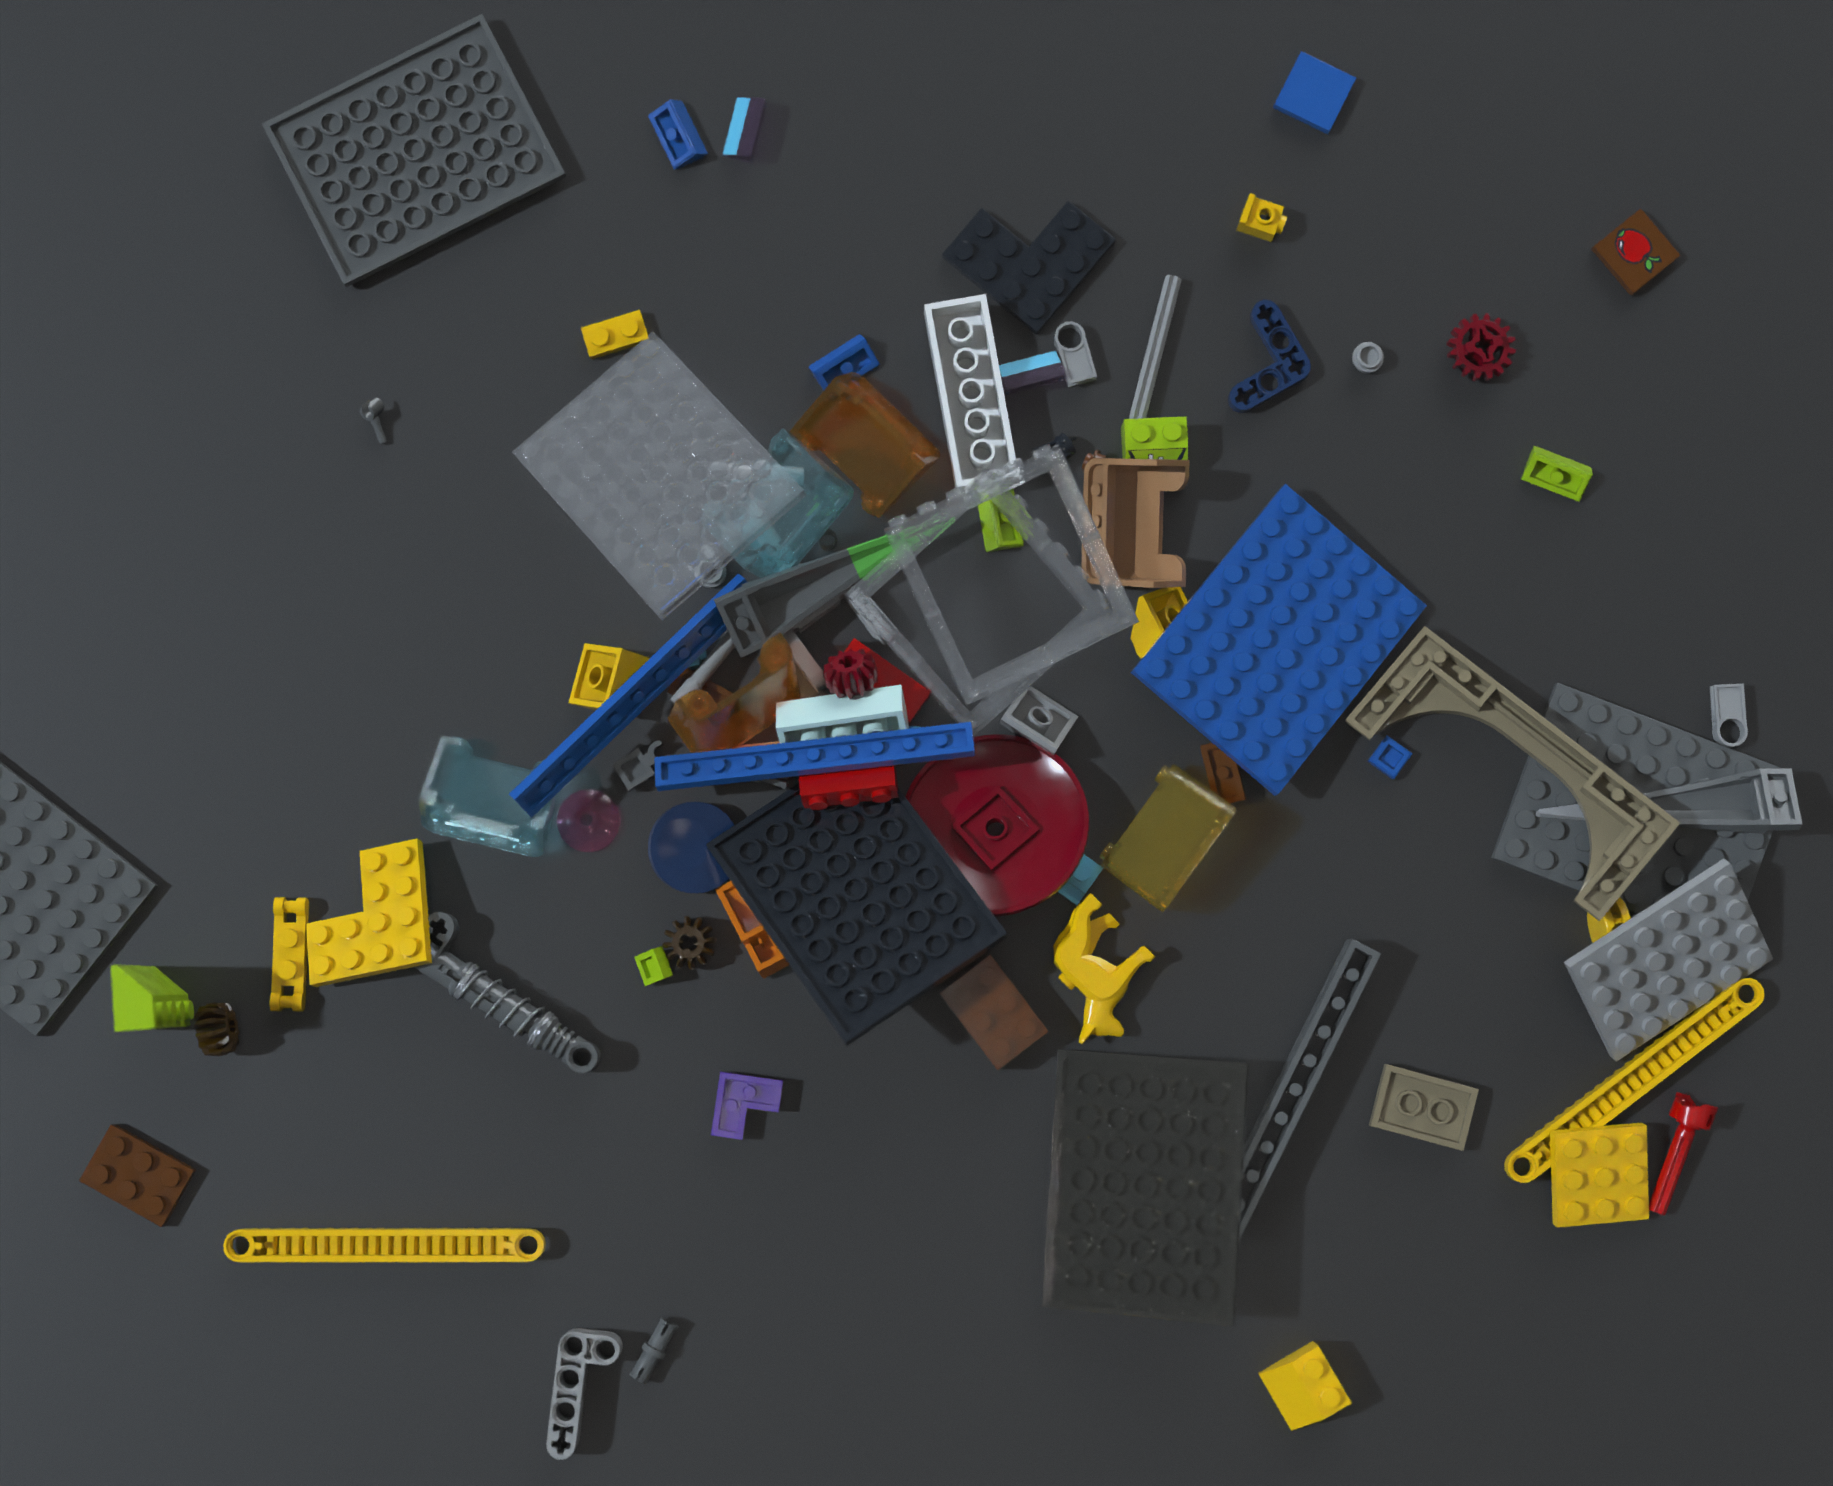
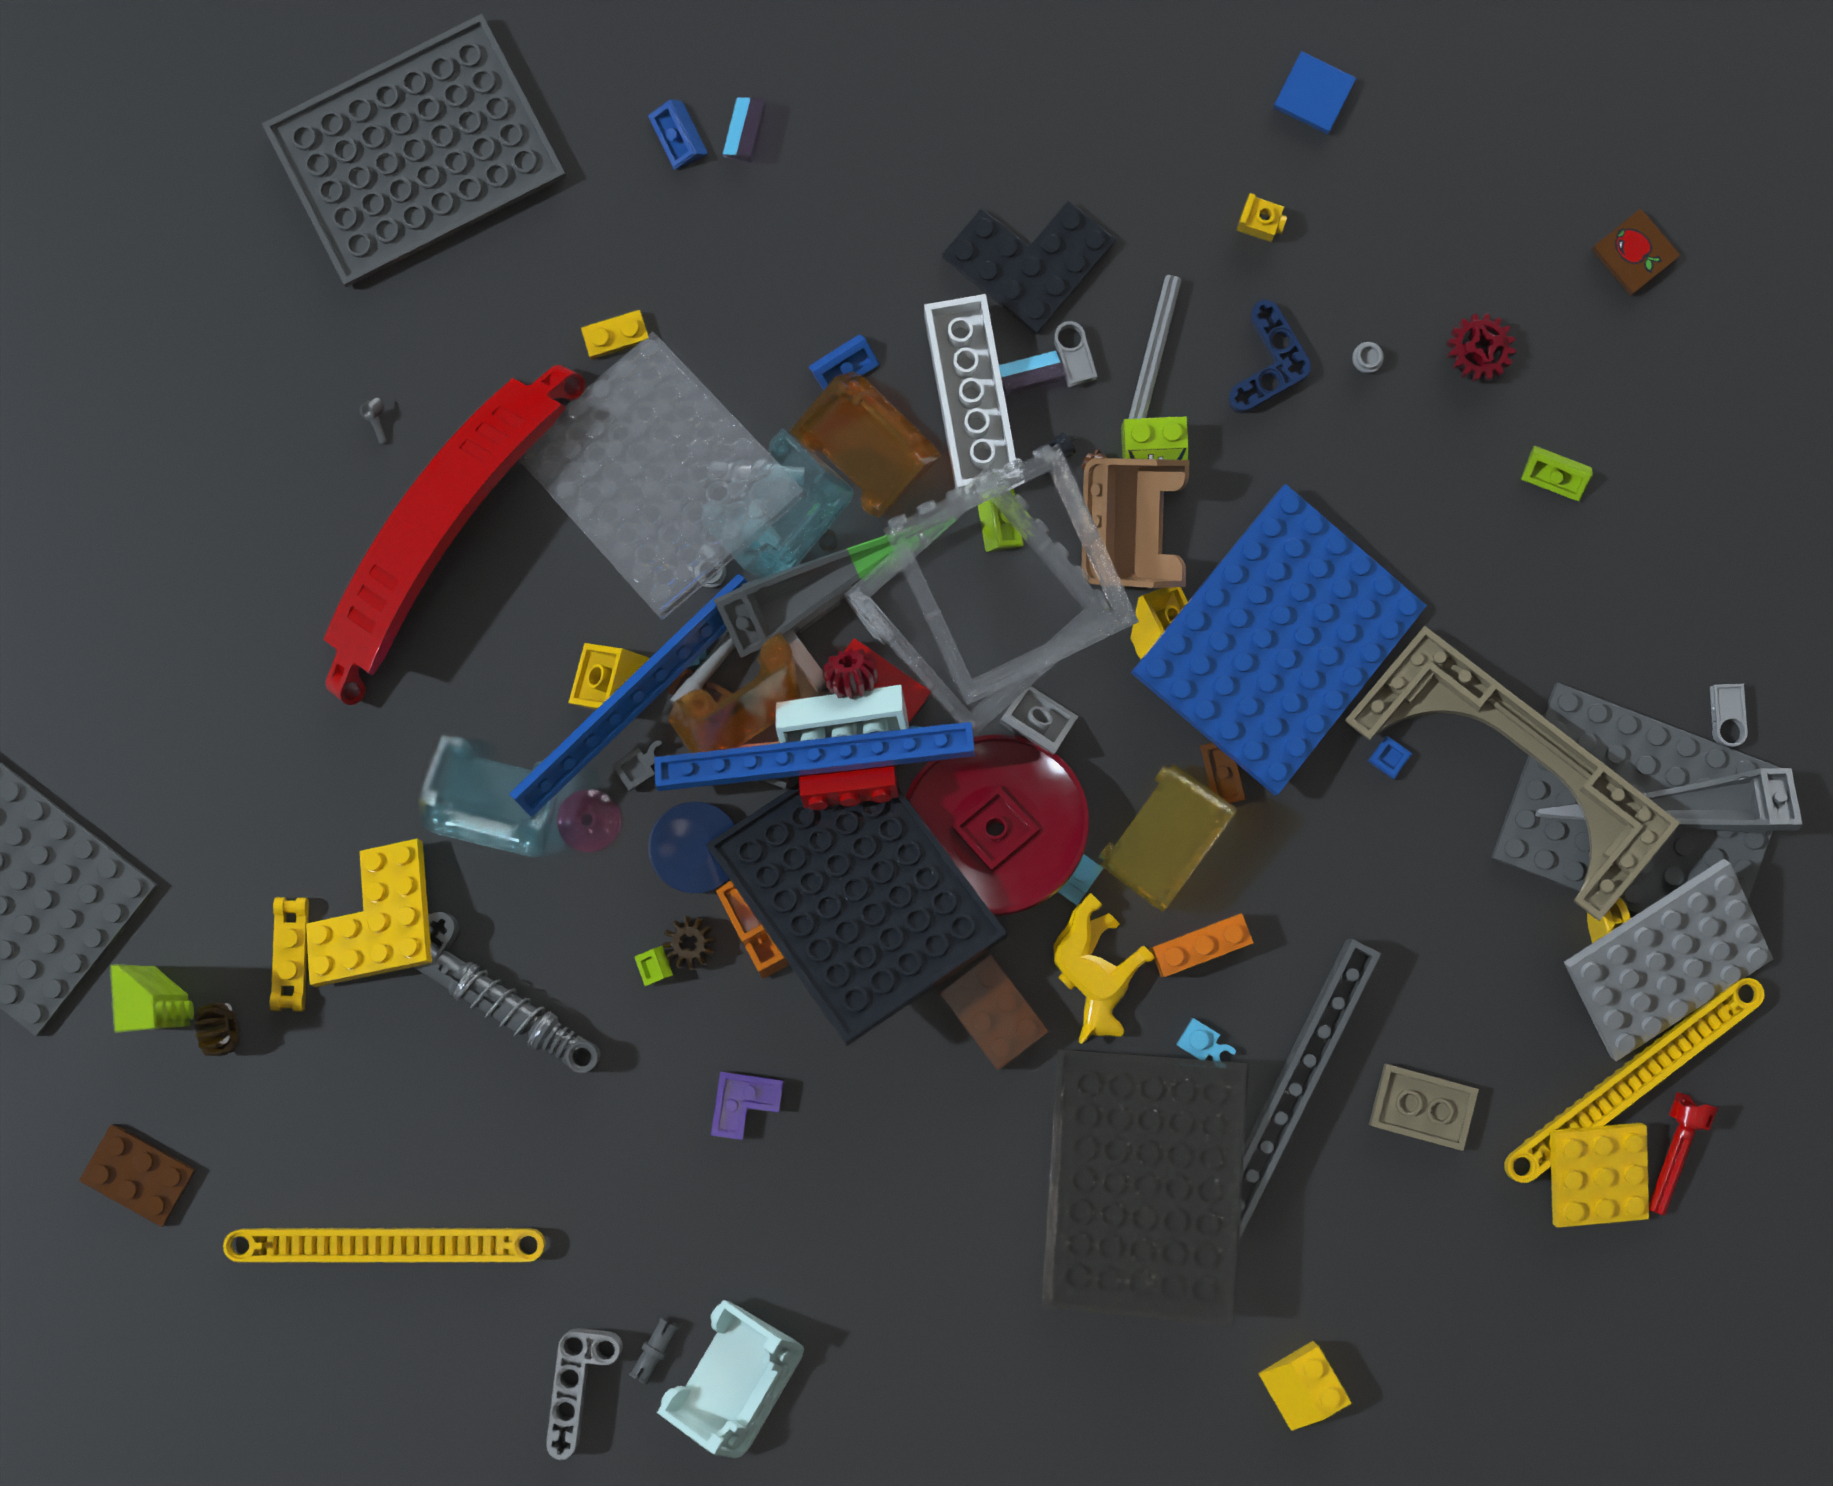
(431, 519): none -> red panel
(733, 1382): none -> light aqua windscreen
(1201, 945): none -> orange brick
(1201, 1041): none -> medium azure plate

